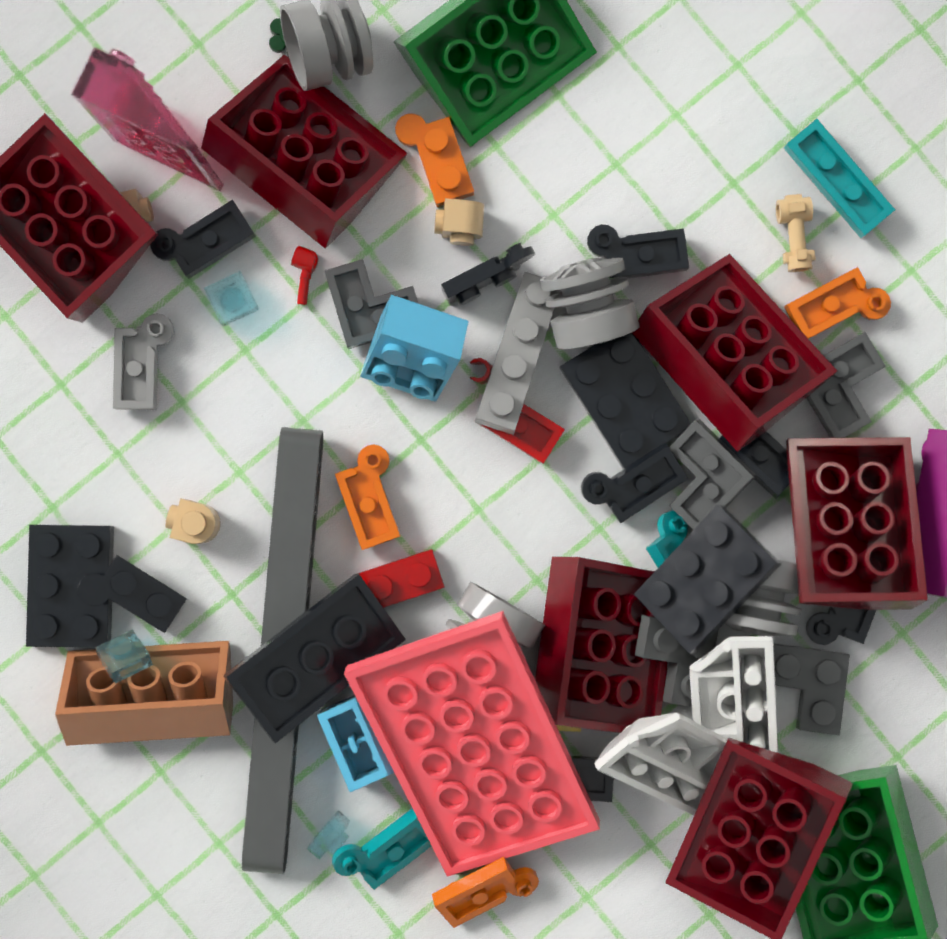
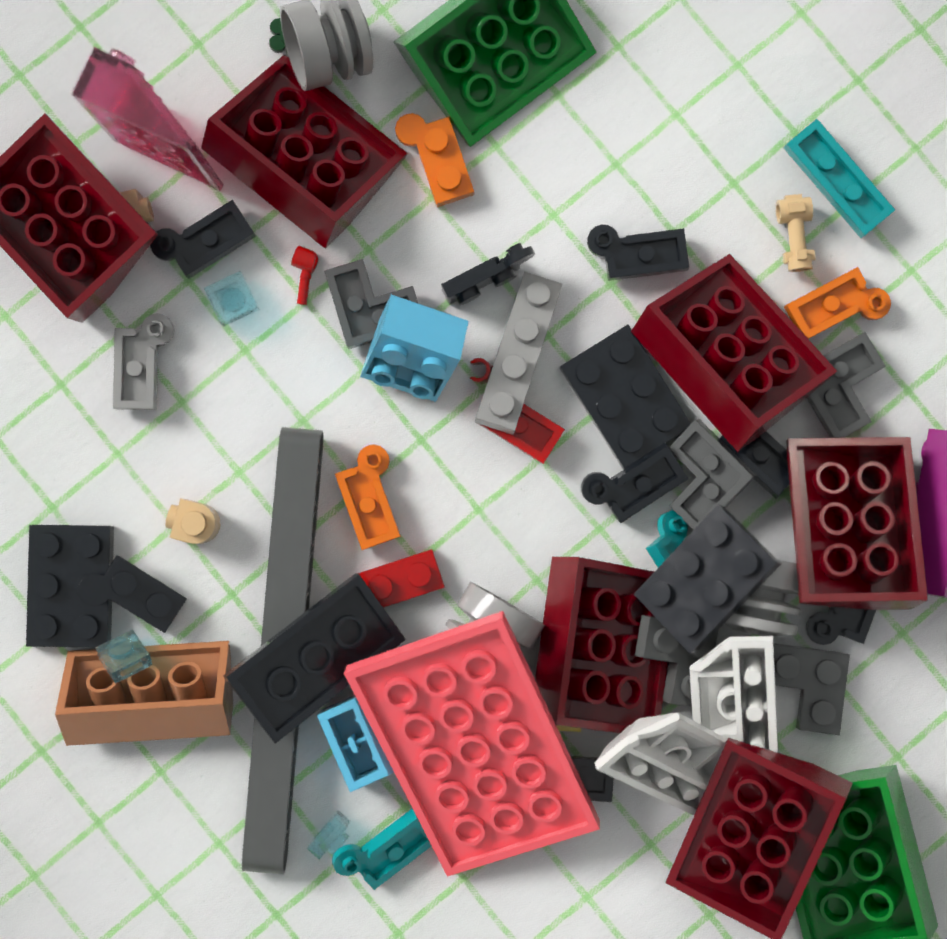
(460, 221): tan plate -> none
(483, 891): orange hinge -> none
(589, 303): light grey wheel -> none

